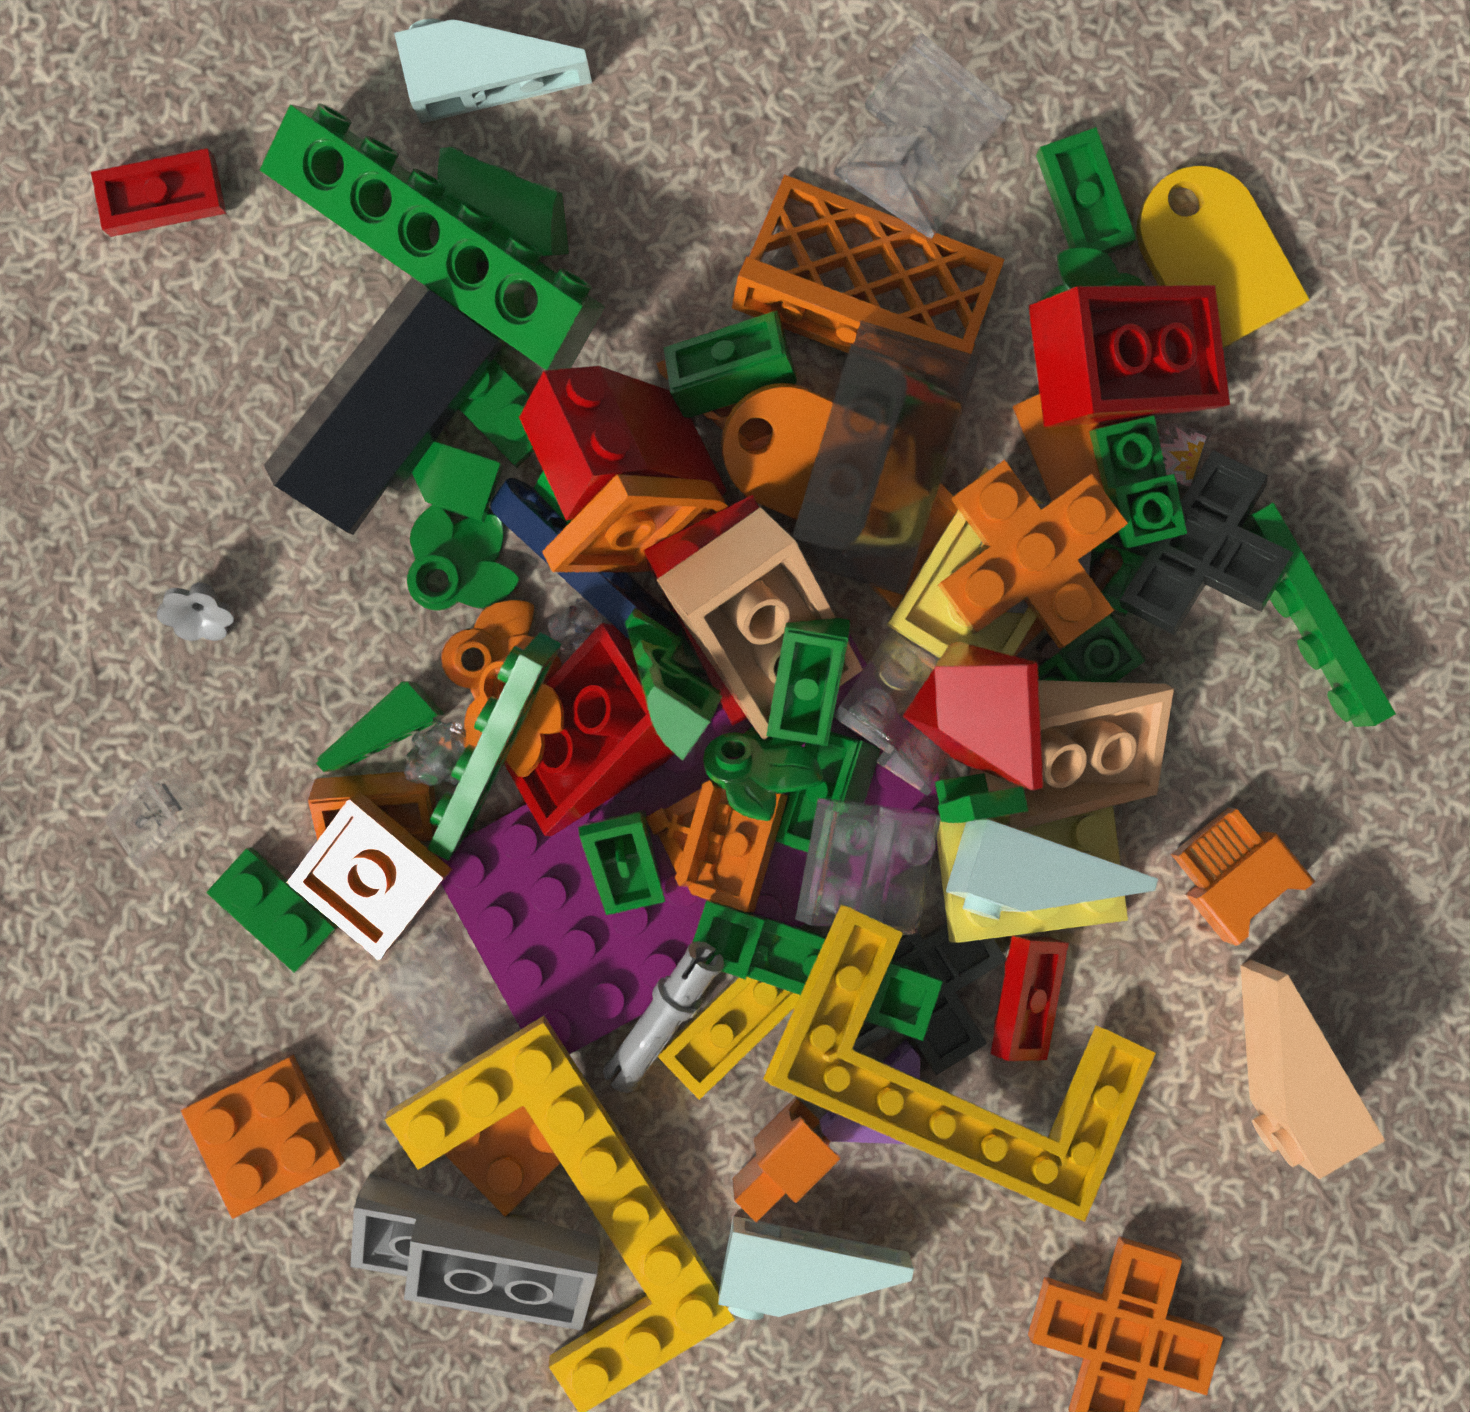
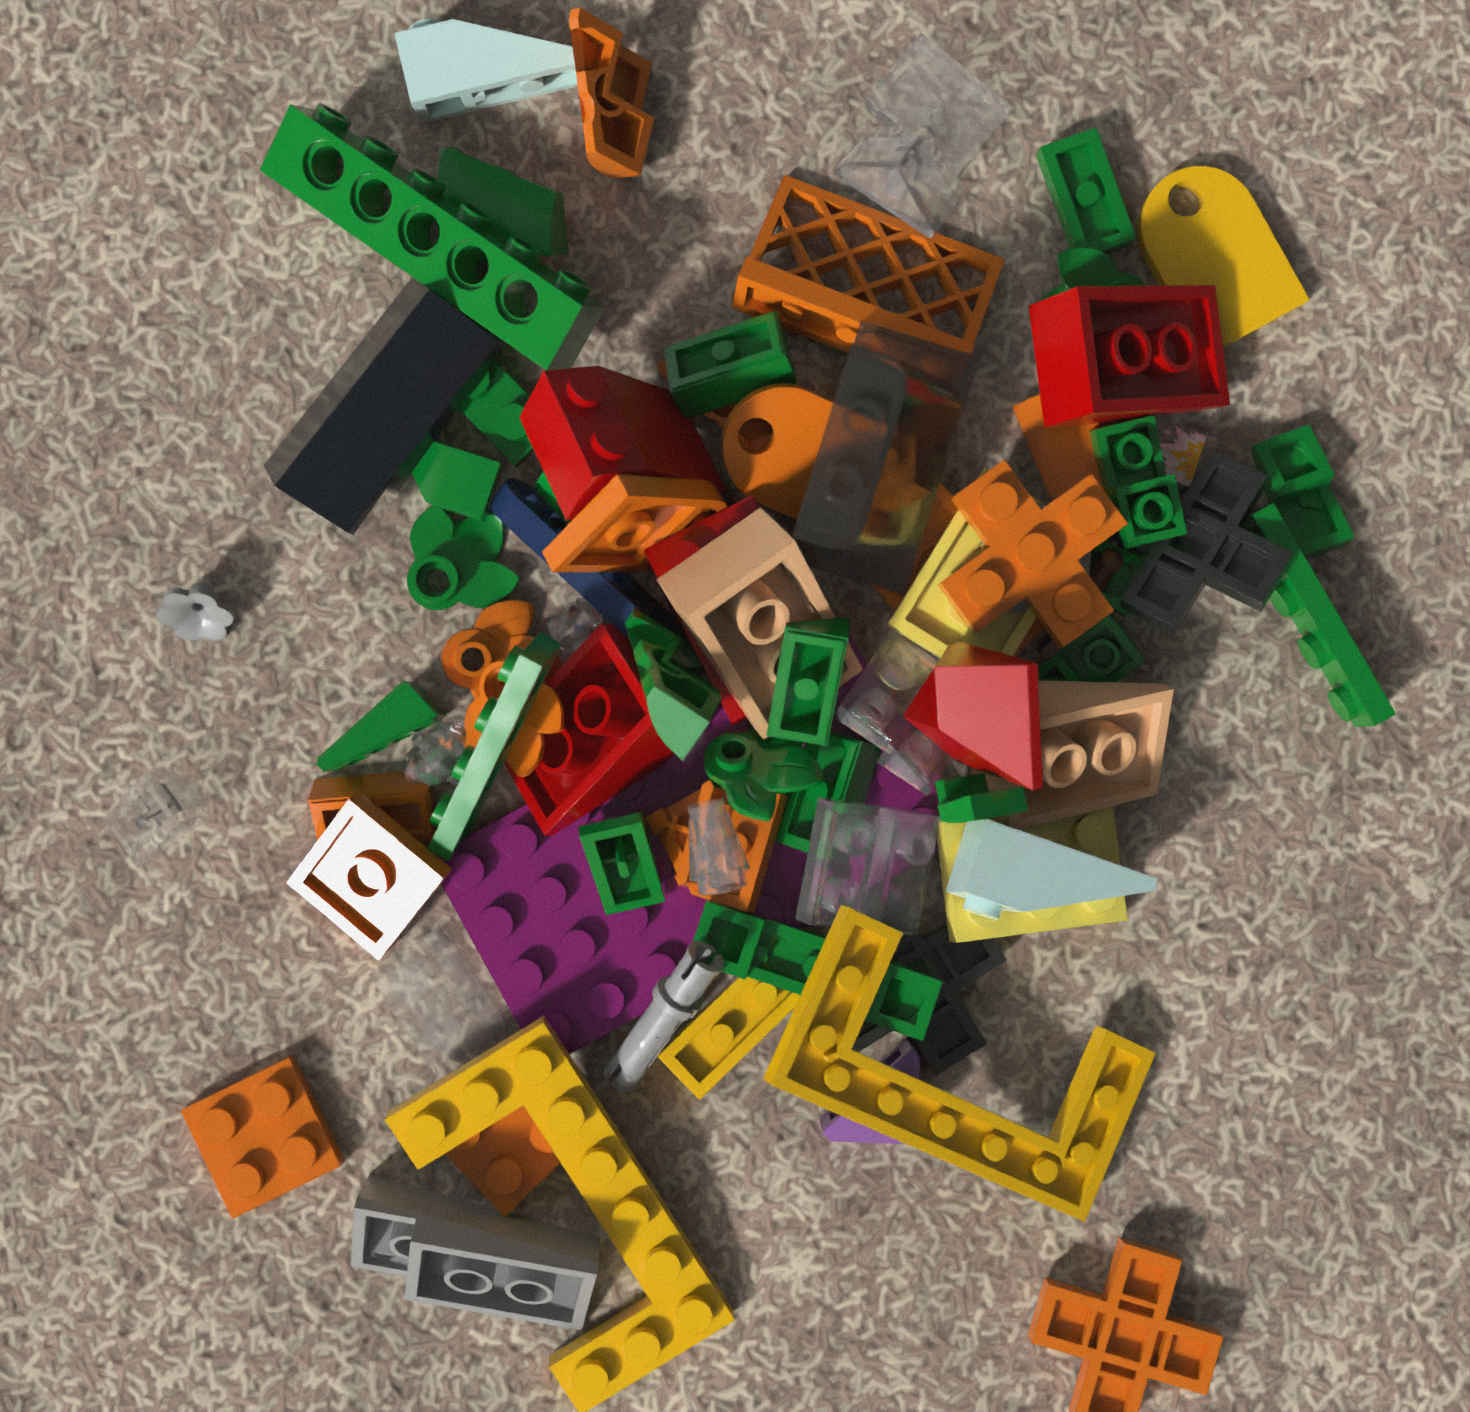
(158, 192): red plate -> none
(272, 909): green plate -> none
(611, 96): none -> orange slope
(714, 849): none -> clear cone
(786, 1161): orange piece -> none
(793, 1270): light aqua slope -> none
(1029, 998): red plate -> none
(1237, 873): orange piece -> none
(1297, 1081): light nougat slope -> none
(1301, 490): none -> green slope

